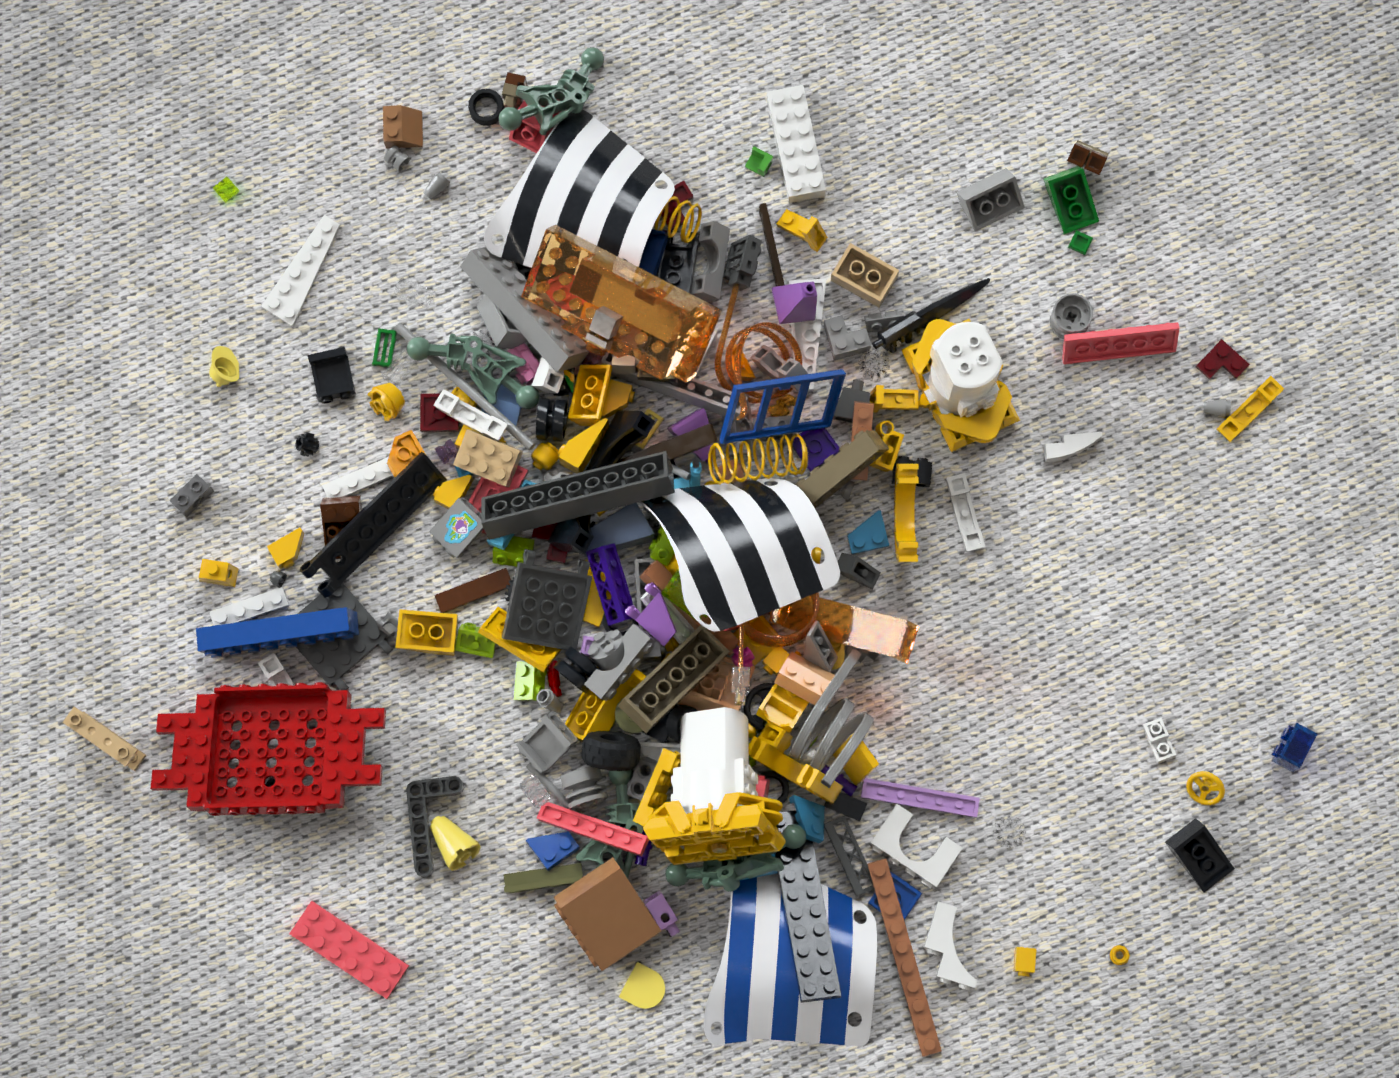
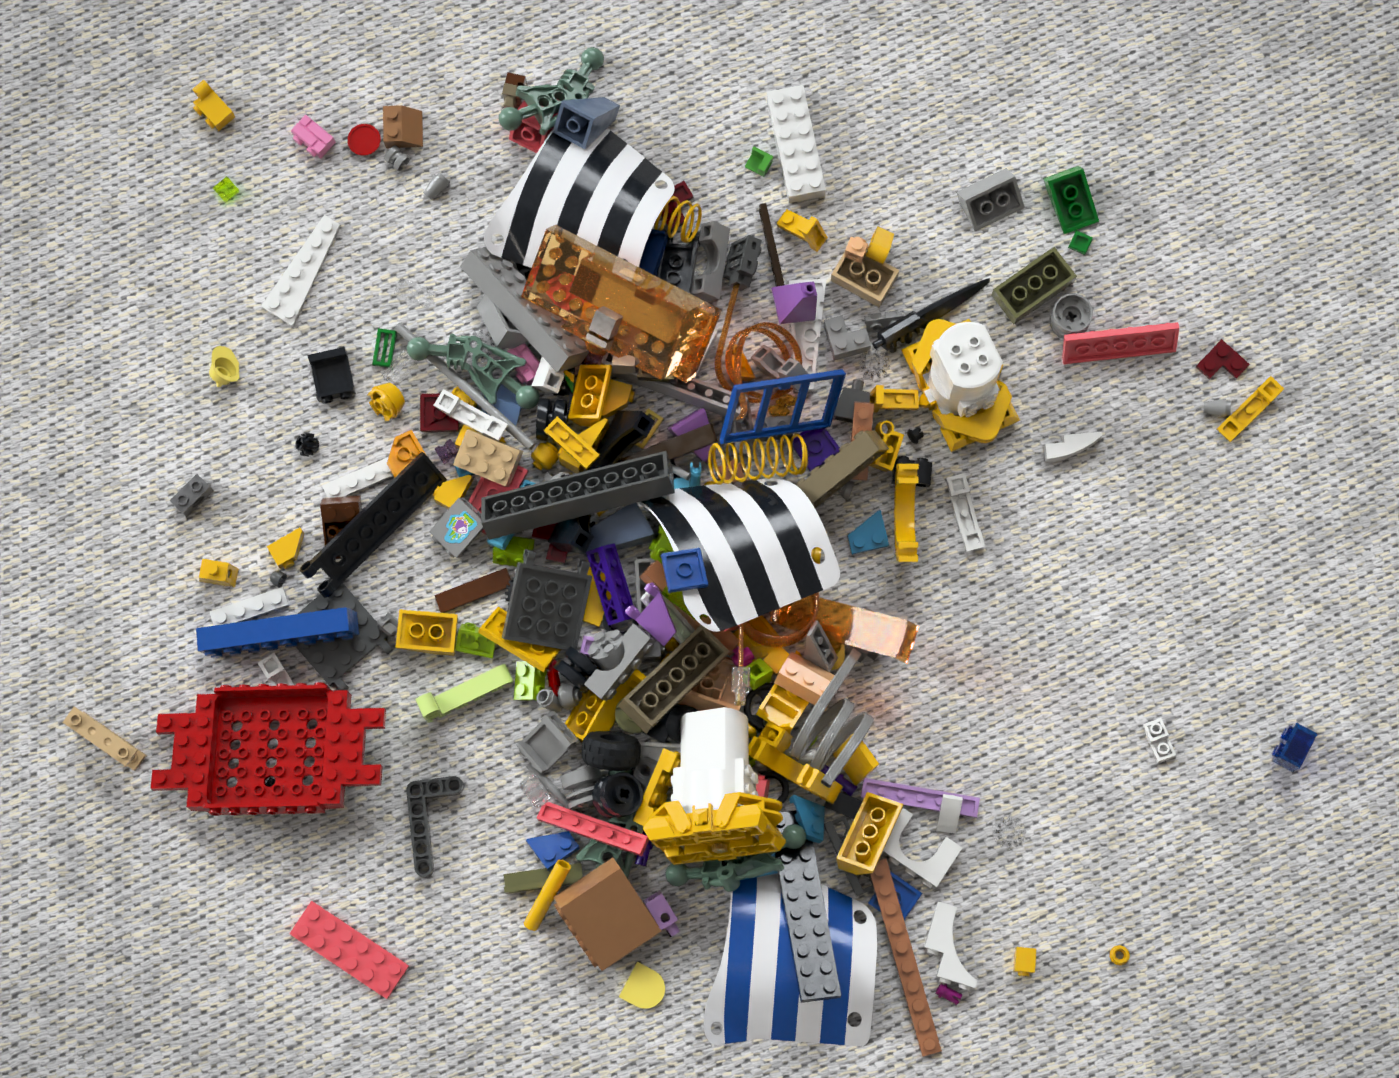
(211, 106): none -> yellow hinge
(312, 136): none -> bright pink brick
(364, 139): none -> red piece
(453, 842): light yellow cone -> none
(459, 696): none -> yellowish green beam
(485, 121): black tyre -> none
(547, 895): none -> yellow piece
(569, 696): none -> light grey cone
(571, 443): none -> yellow plate
(585, 119): none -> sand blue slope
(617, 795): none -> black wheel
(684, 570): none -> blue tile
(759, 673): none -> lime brick
(856, 249): none -> light nougat brick
(858, 570): dark grey slope -> none
(868, 834): none -> yellow slope
(880, 245): none -> yellow beam
(914, 435): none -> black piece
(947, 993): none -> magenta pin
(949, 813): none -> white slope
(1034, 285): none -> olive brick
(1087, 155): reddish brown hips -> none
(1199, 854): black slope -> none
(1207, 784): yellow piece -> none

